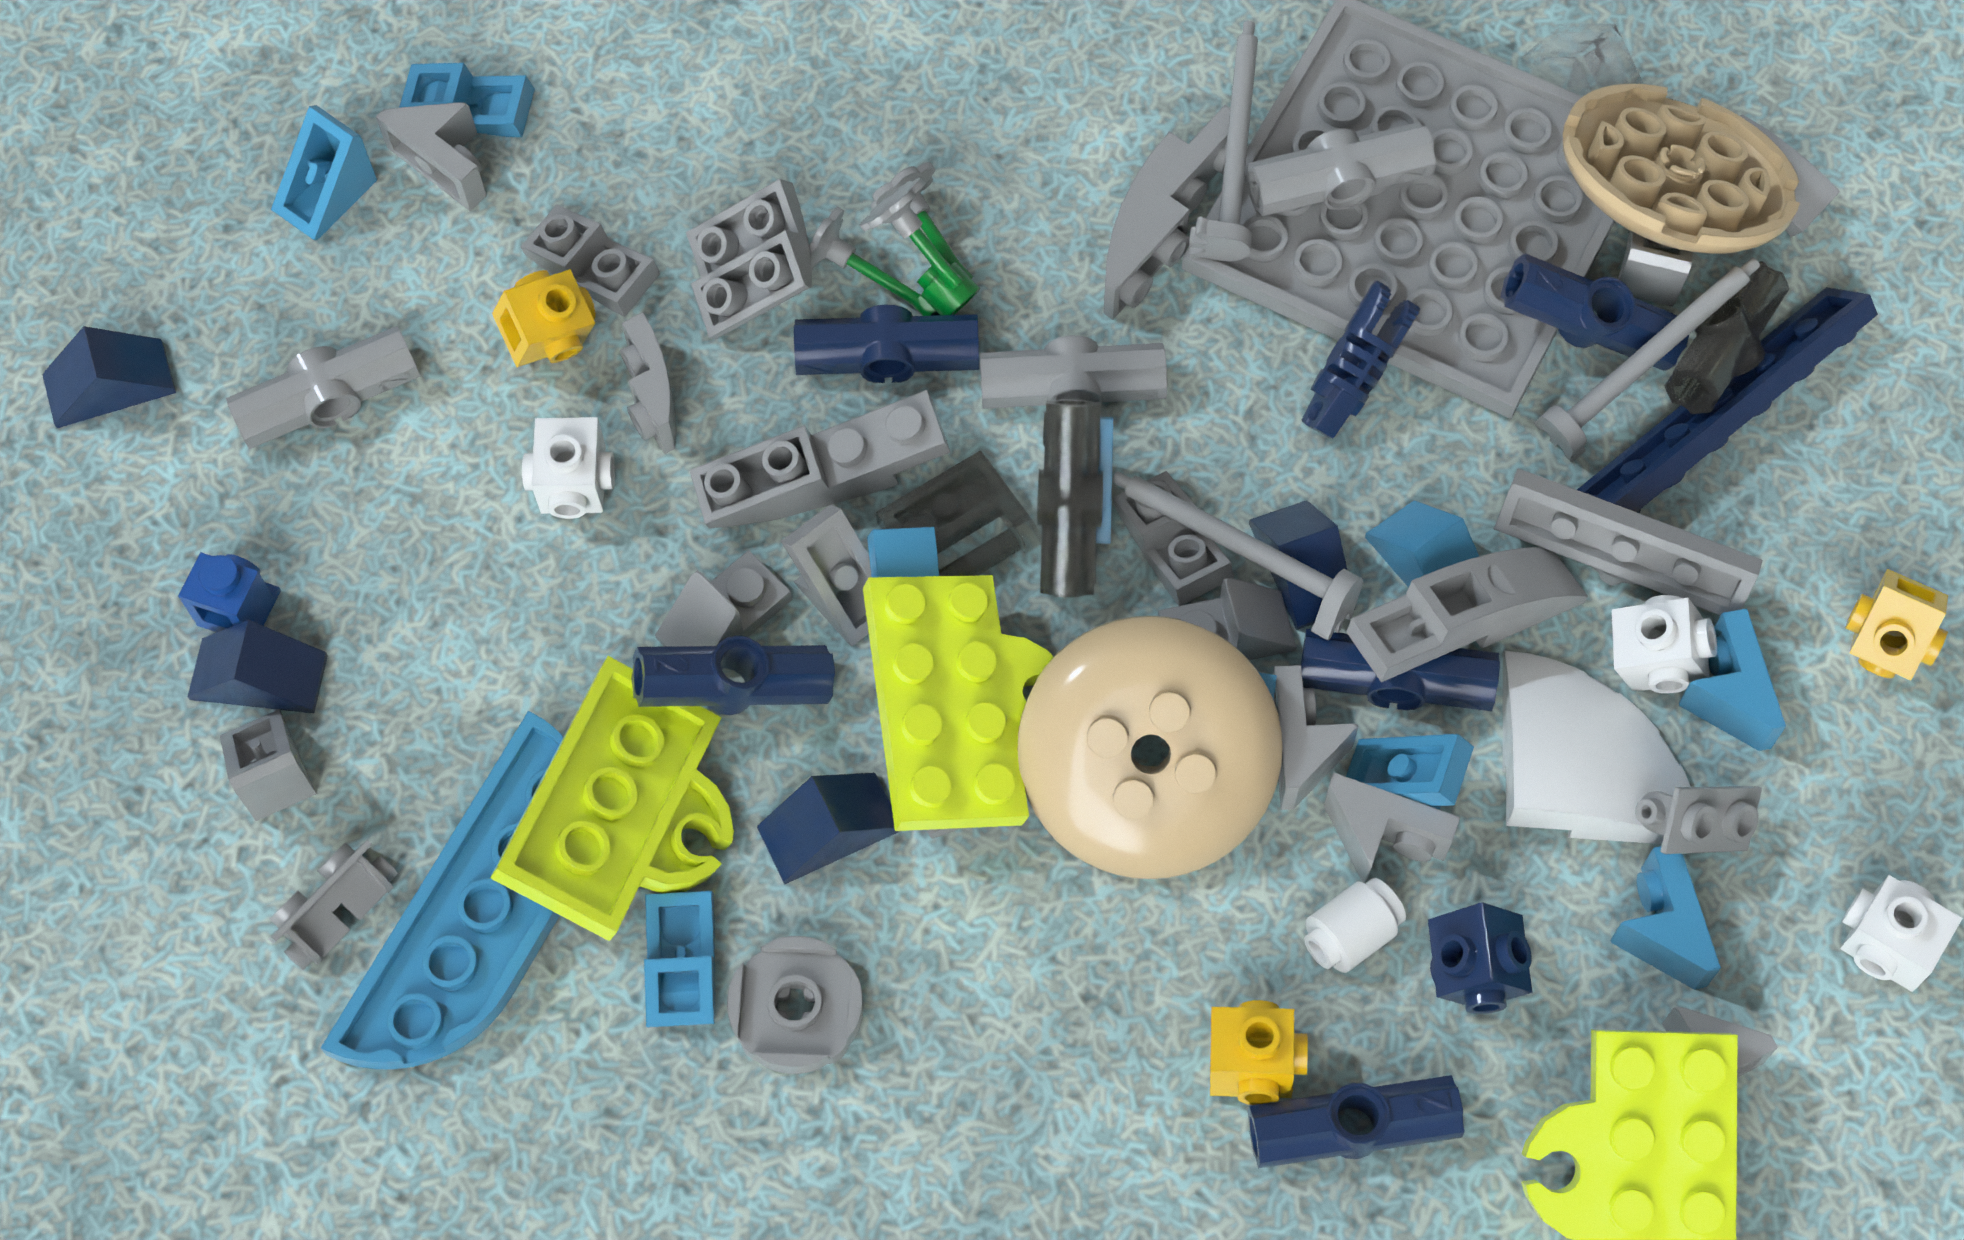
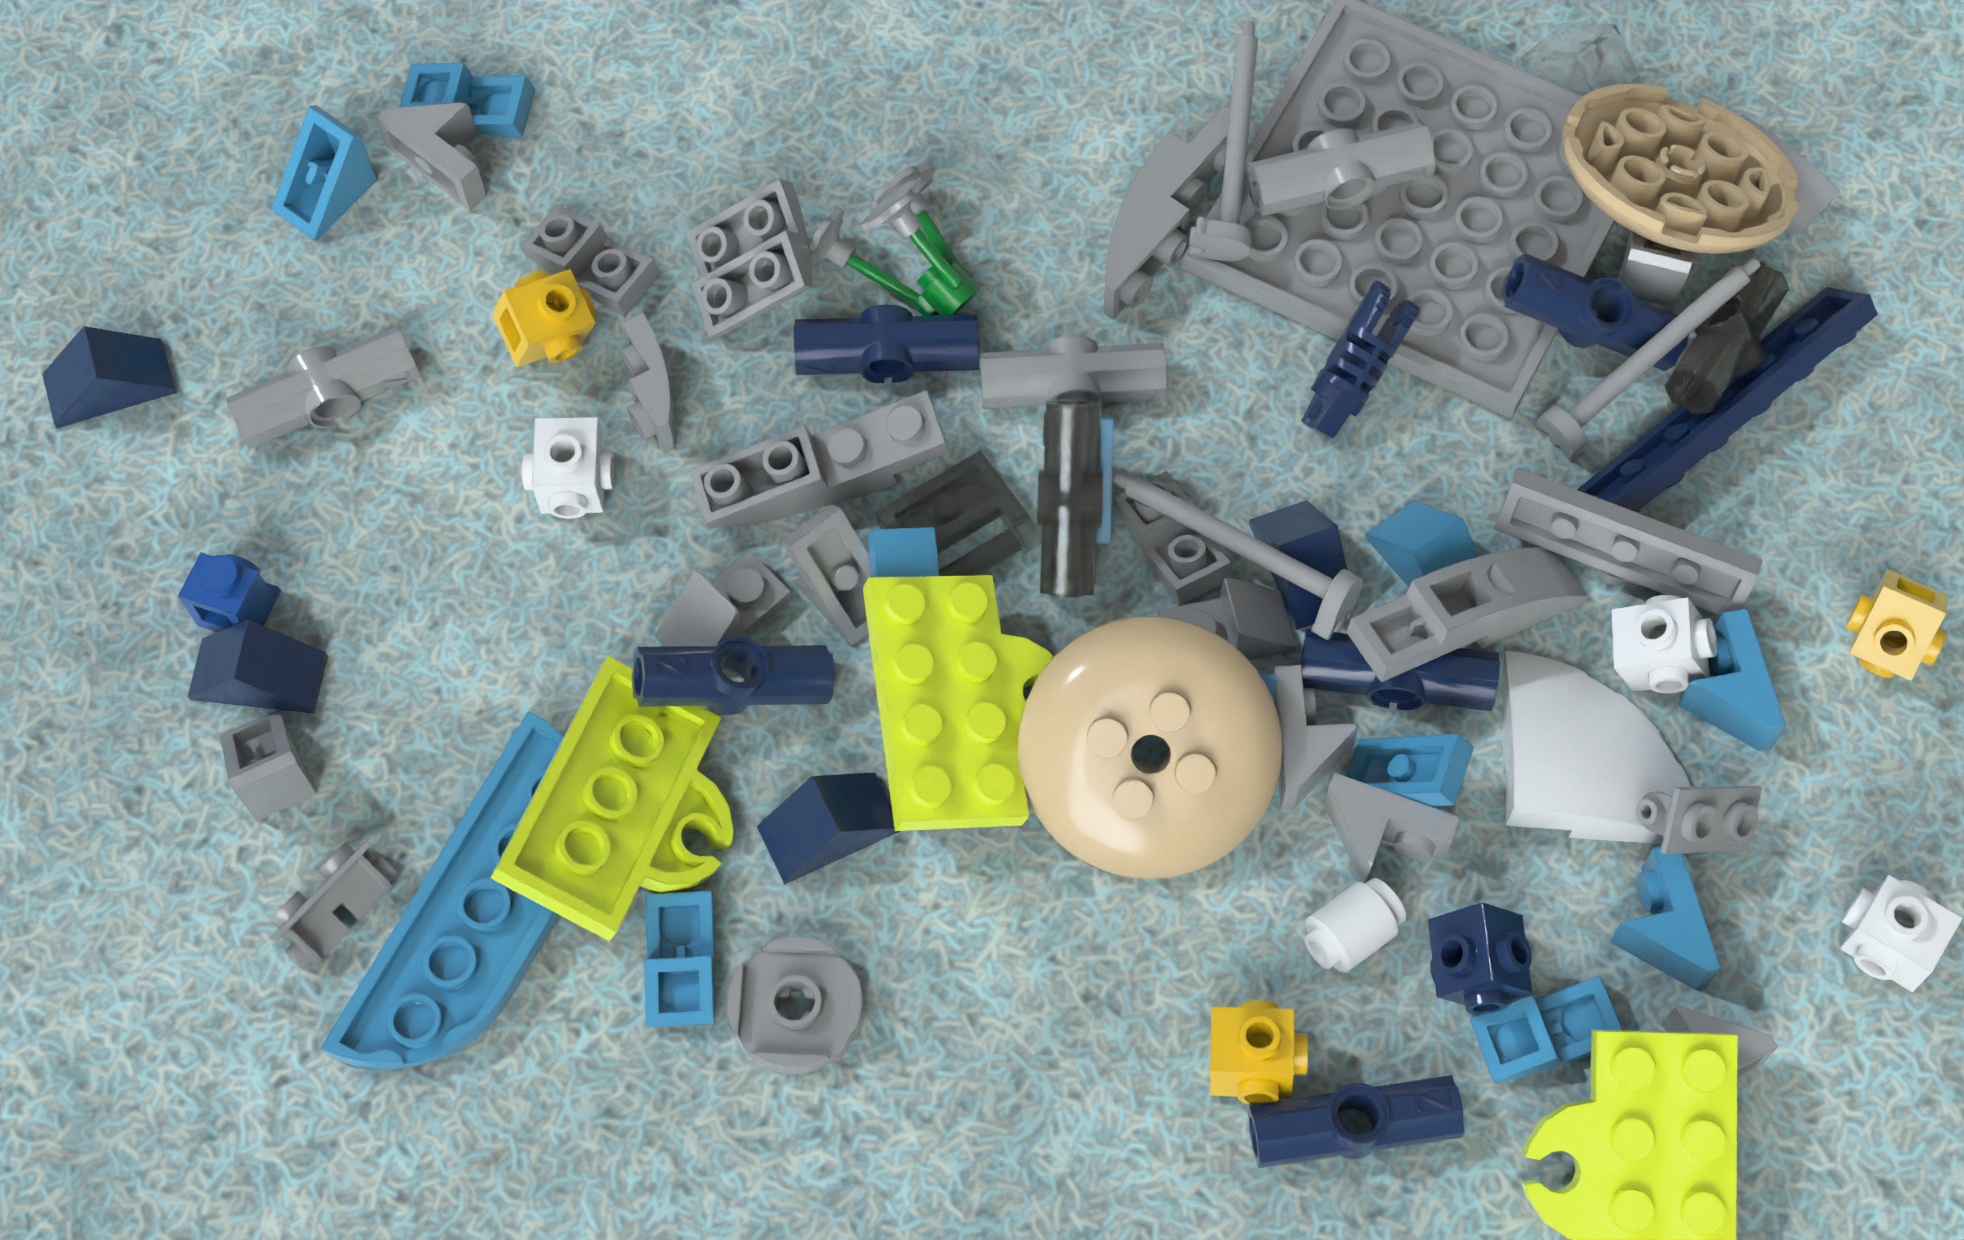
(1544, 1031): none -> dark azure slope

